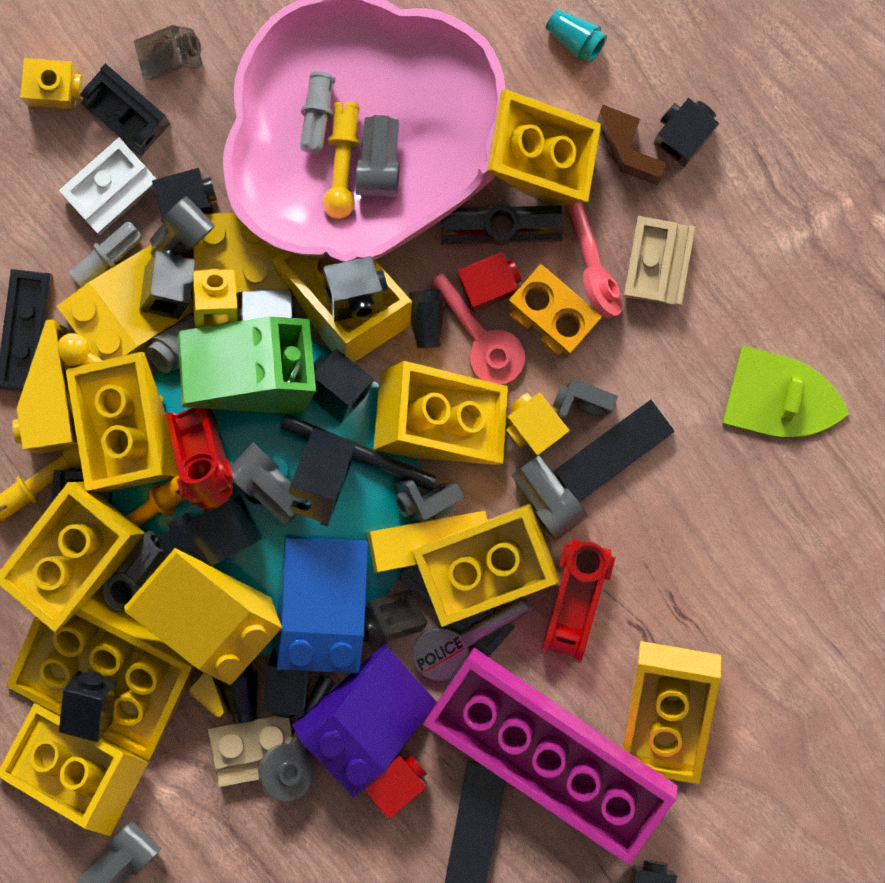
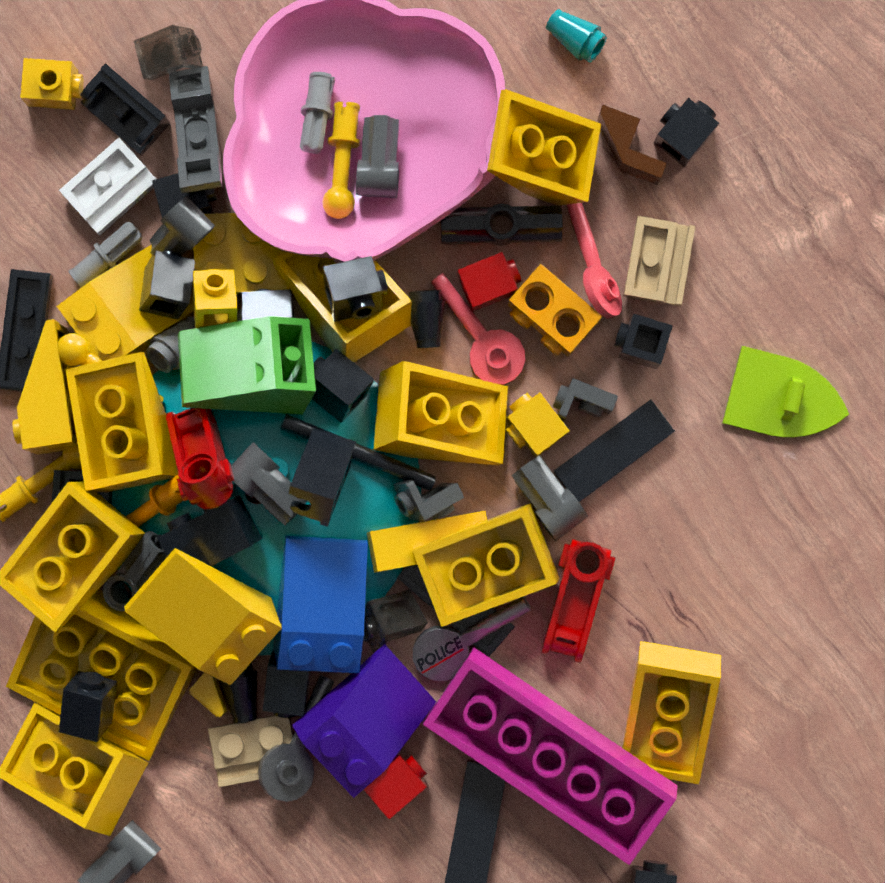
(196, 130): none -> dark grey slope
(643, 340): none -> black brick

